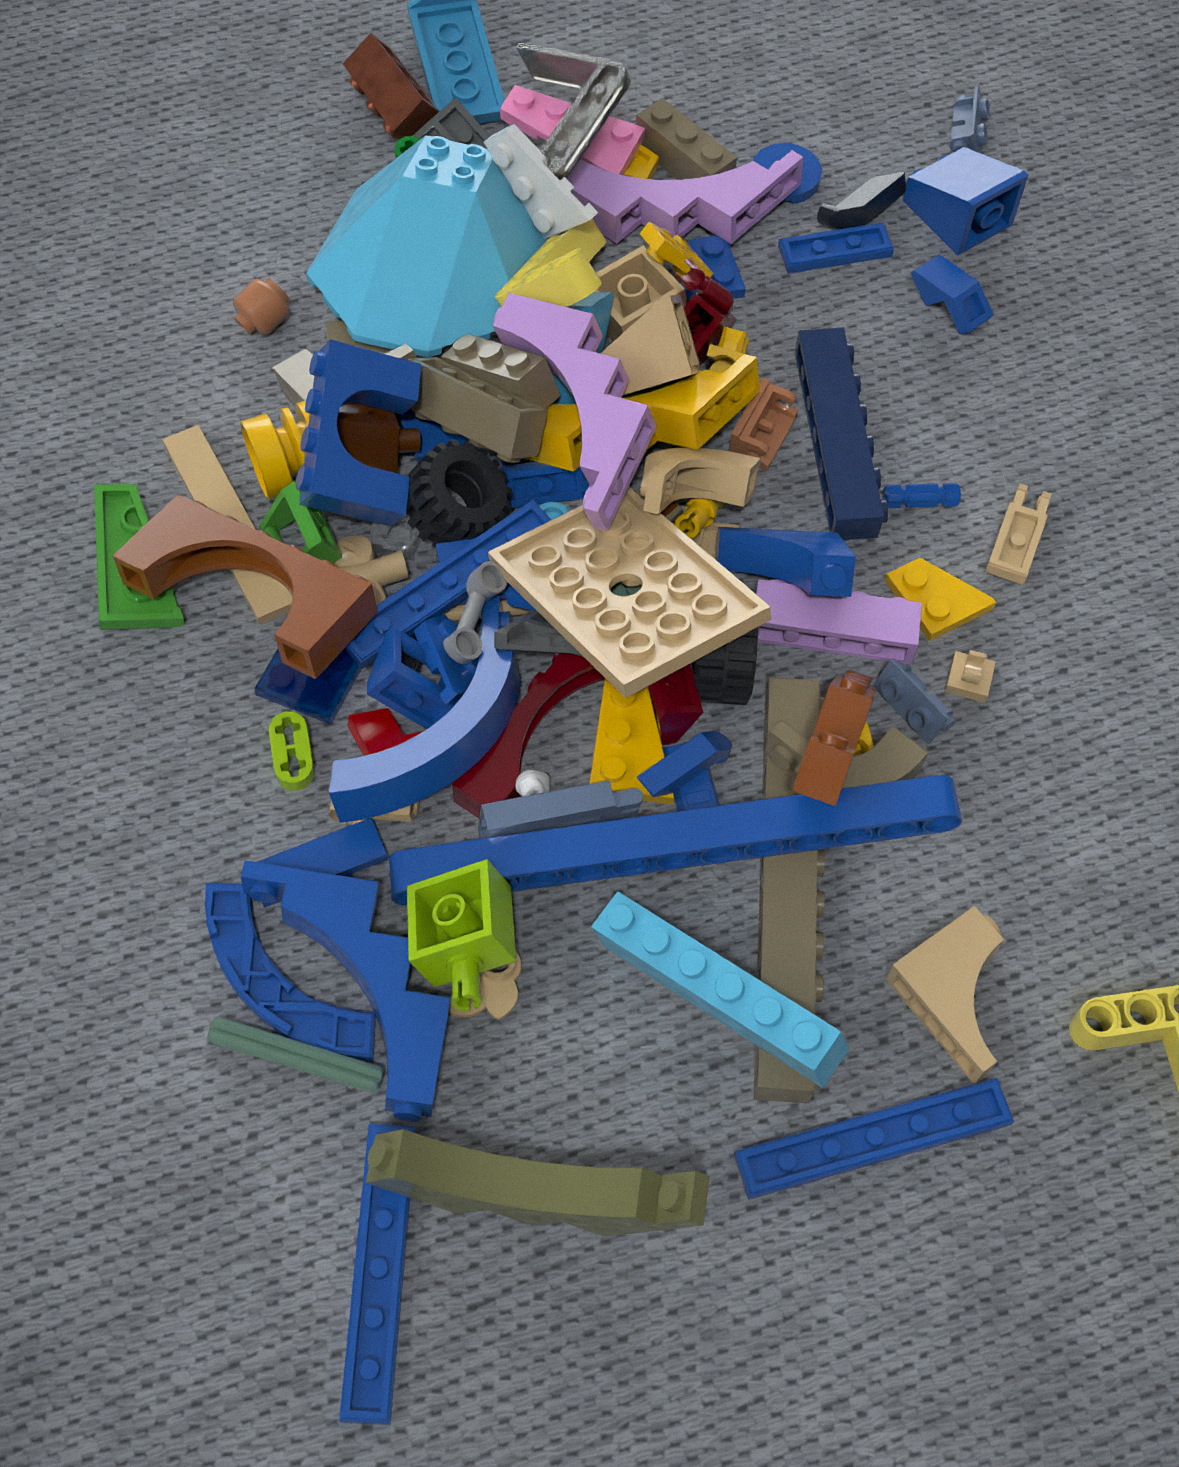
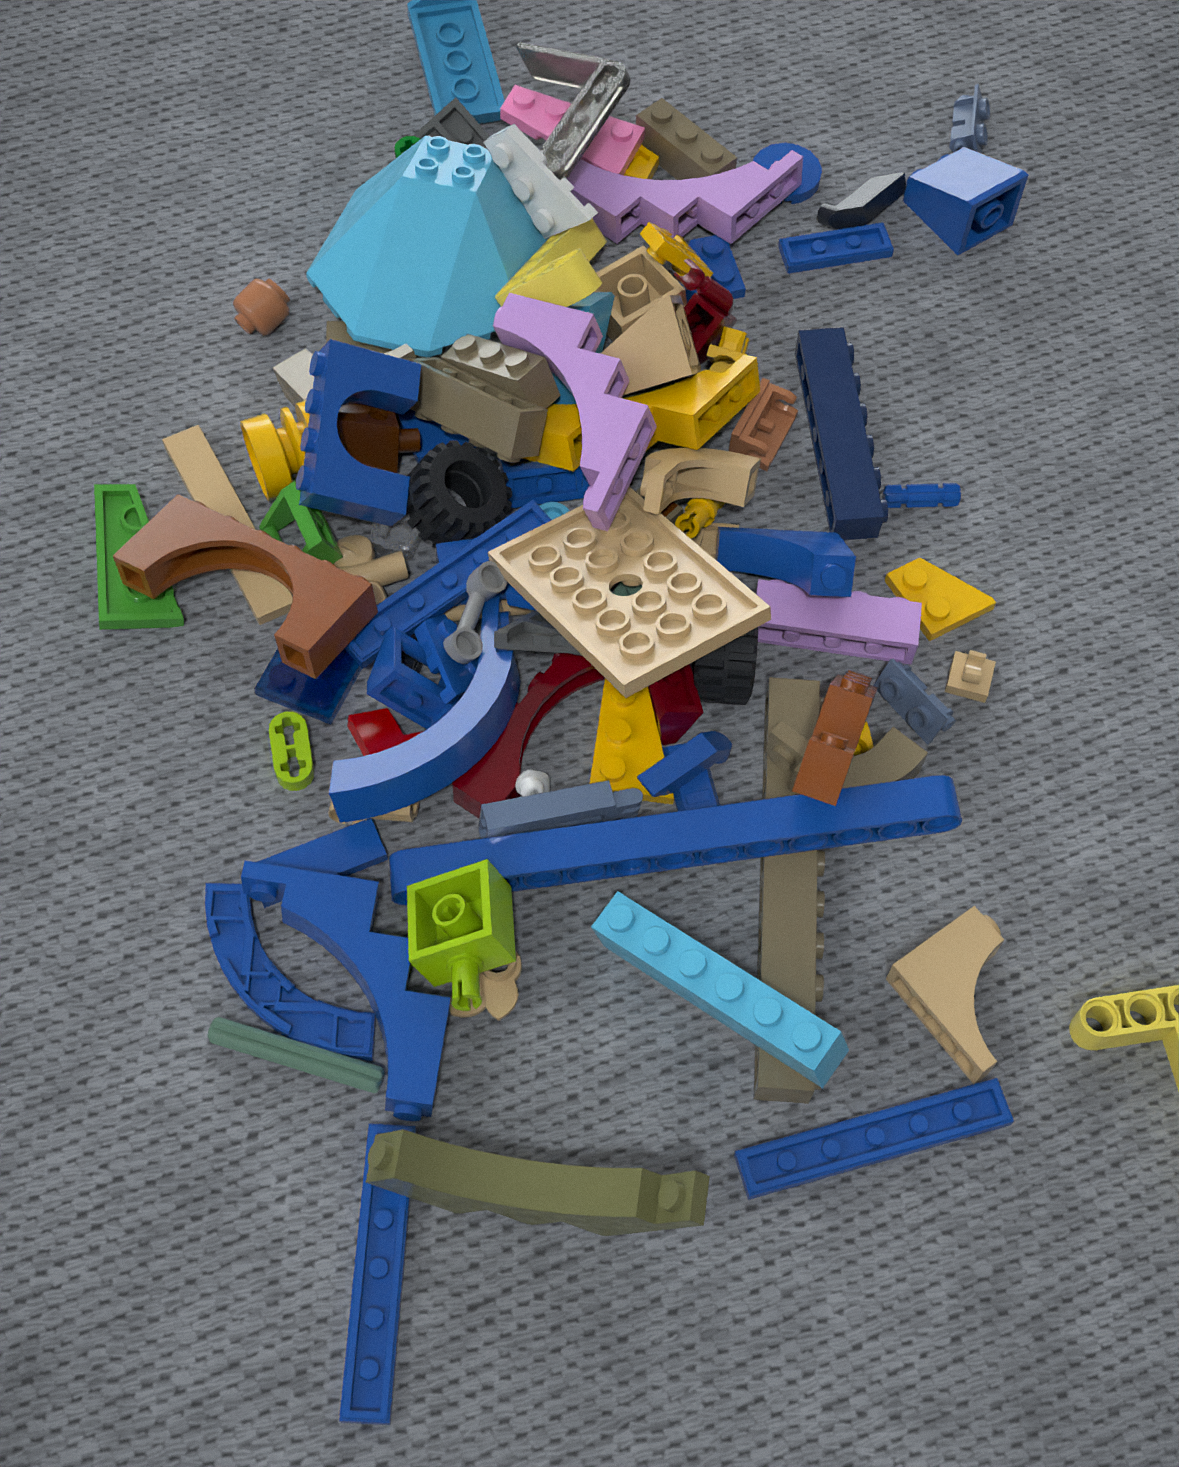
(389, 88): copper brick -> none
(963, 295): blue slope -> none
(1018, 537): tan hinge -> none

